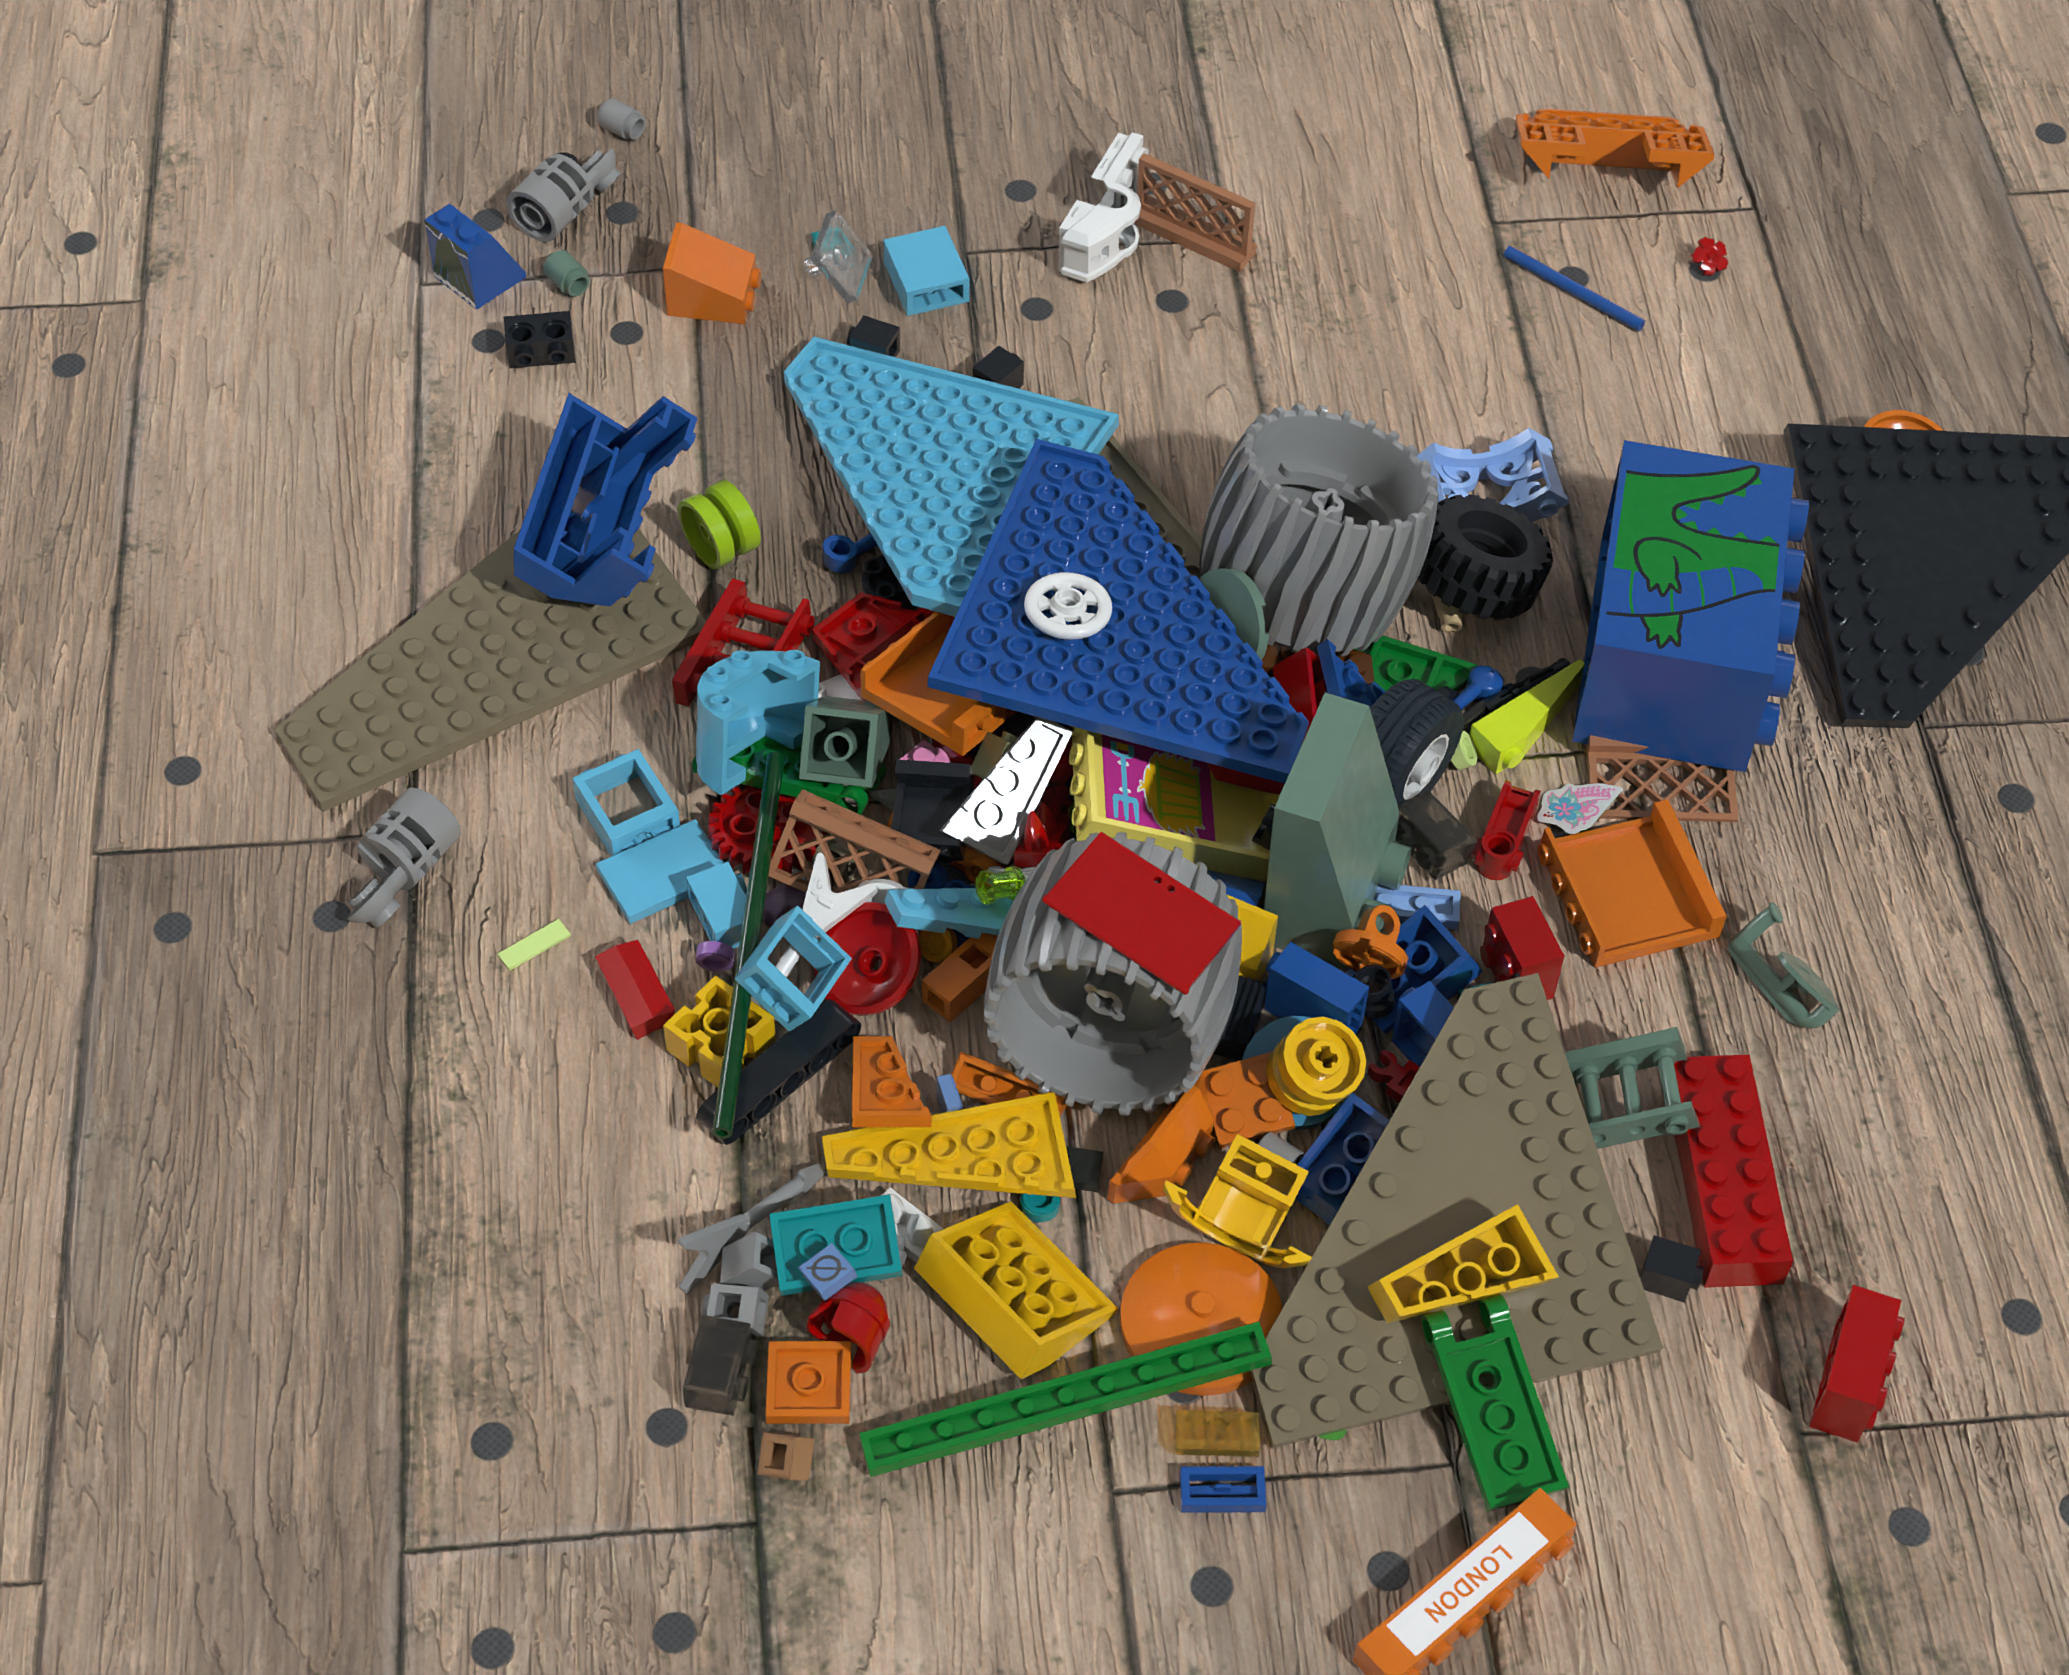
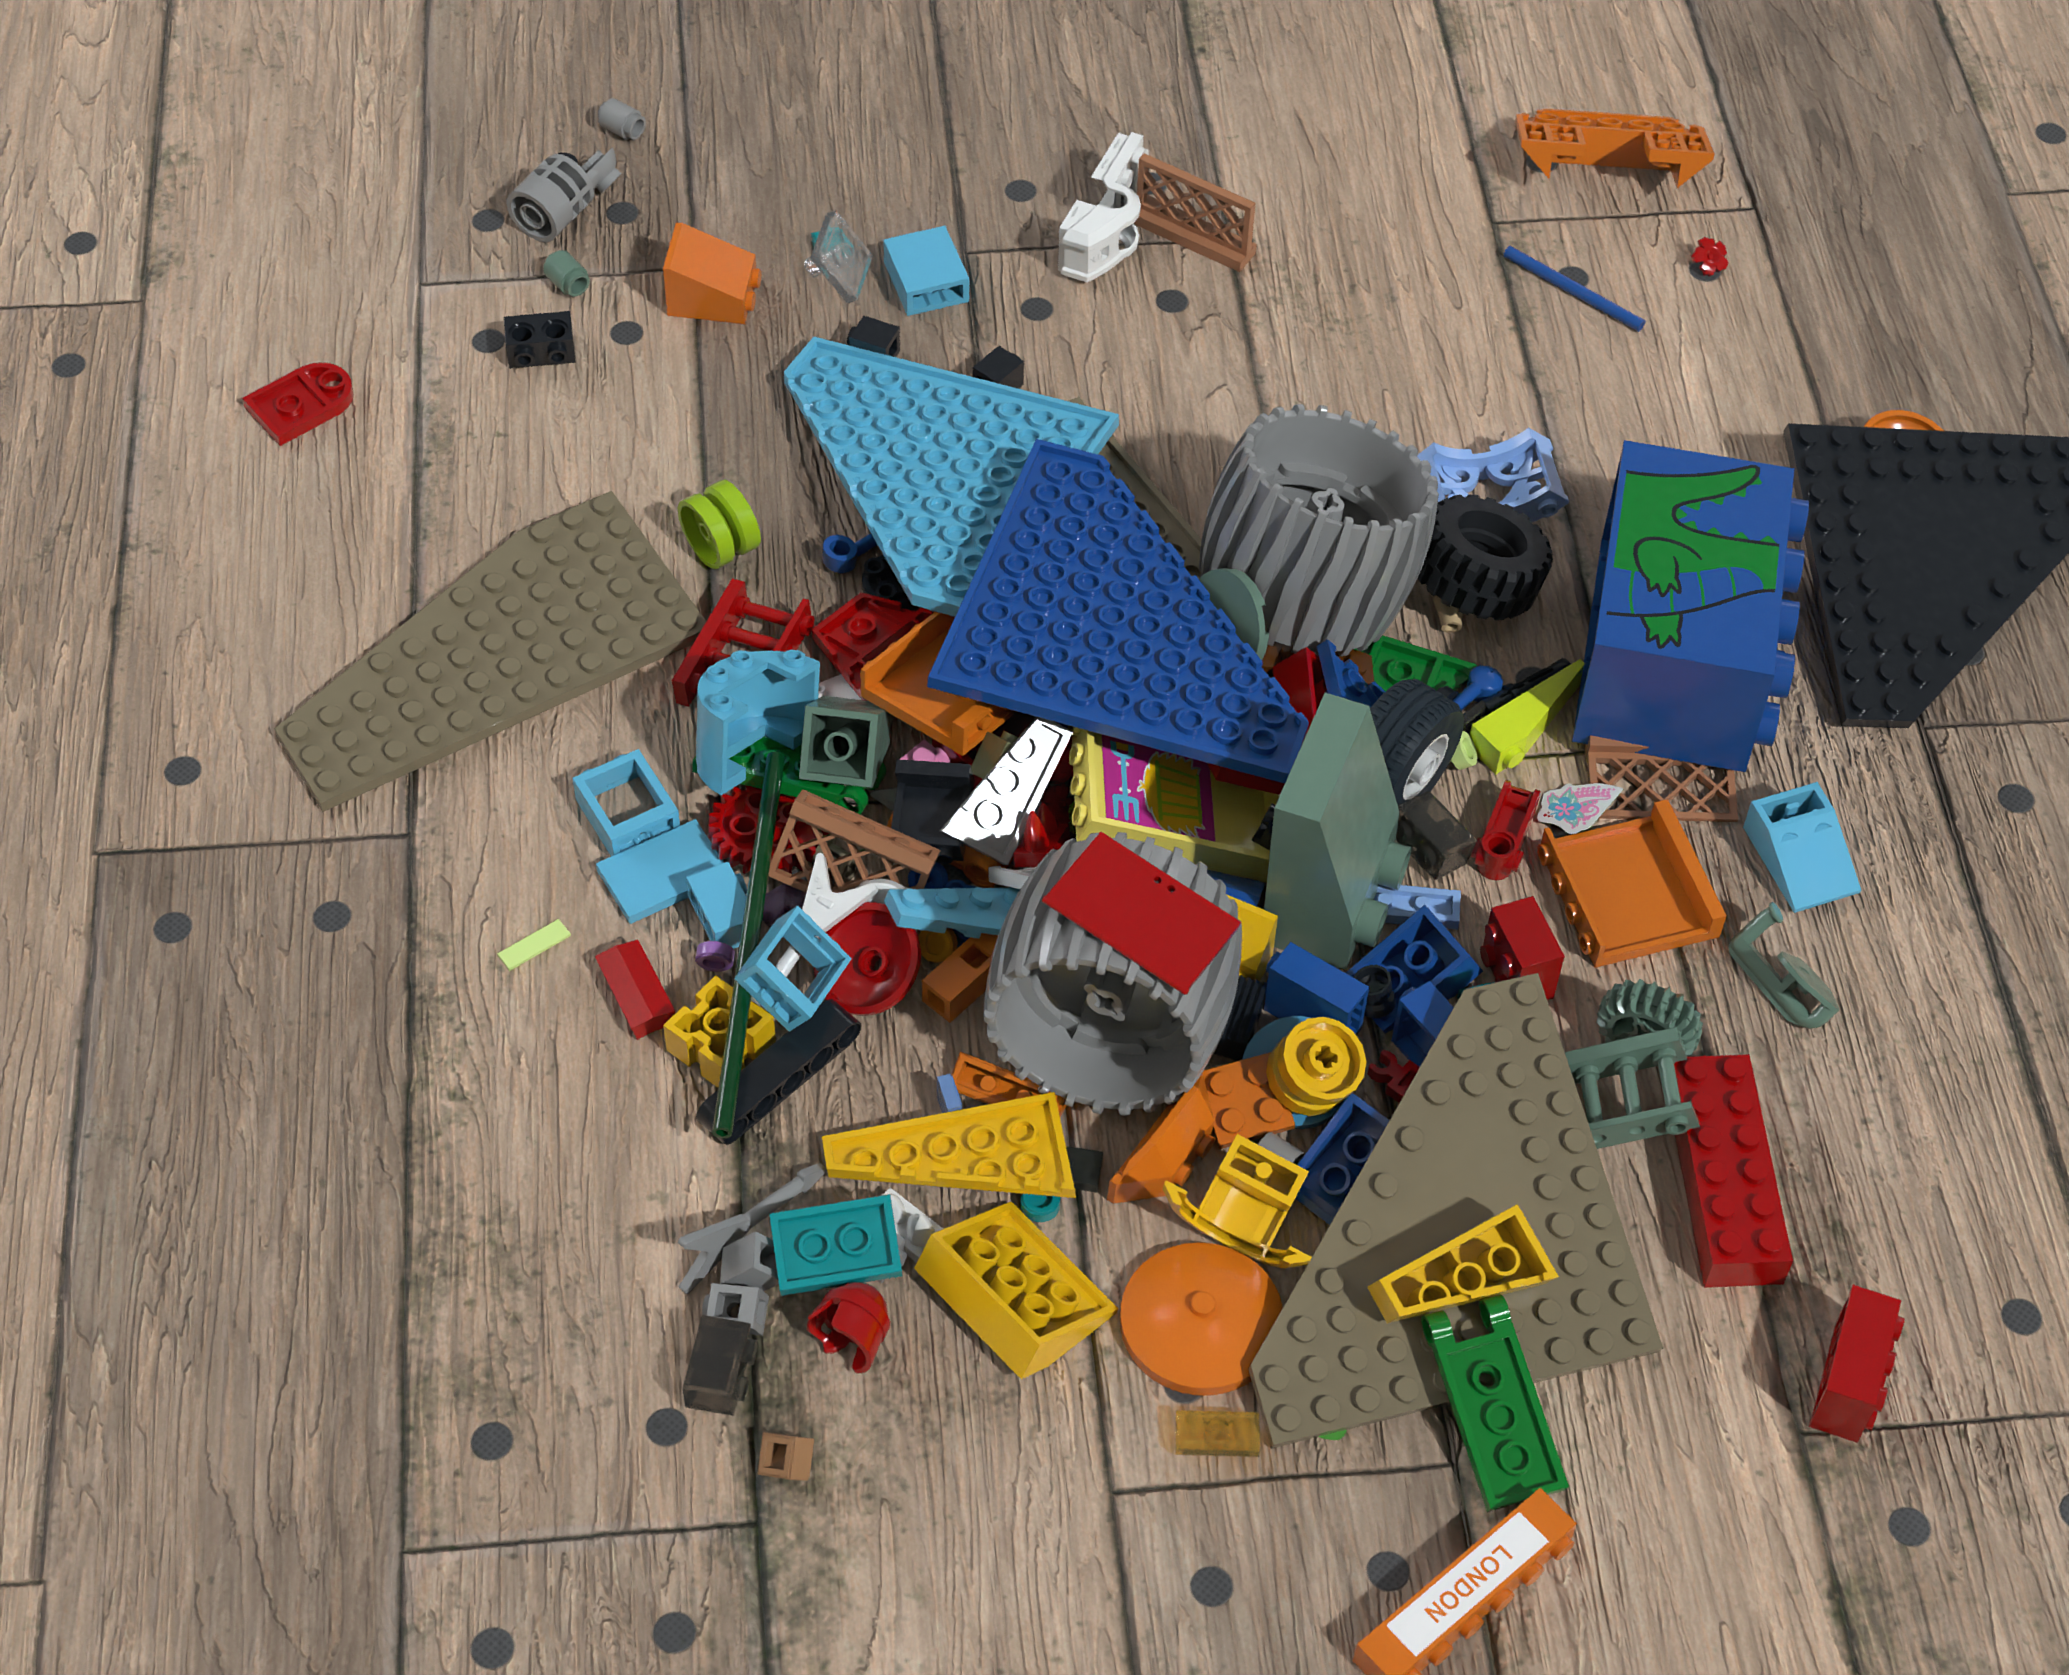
(300, 400): none -> red tile
(401, 851): light grey cylinder -> none
(469, 258): blue slope -> none
(592, 500): blue wedge -> none
(808, 1382): orange plate -> none
(828, 1272): medium blue tile -> none
(883, 1088): orange wing -> none
(1000, 884): clear neon green bush -> none
(1065, 1399): green plate -> none
(1068, 605): white plate -> none
(1254, 1494): blue tile -> none
(1368, 946): orange tile -> none
(1647, 1008): none -> sand green gear
(1671, 1269): black brick -> none
(1802, 846): none -> medium azure slope

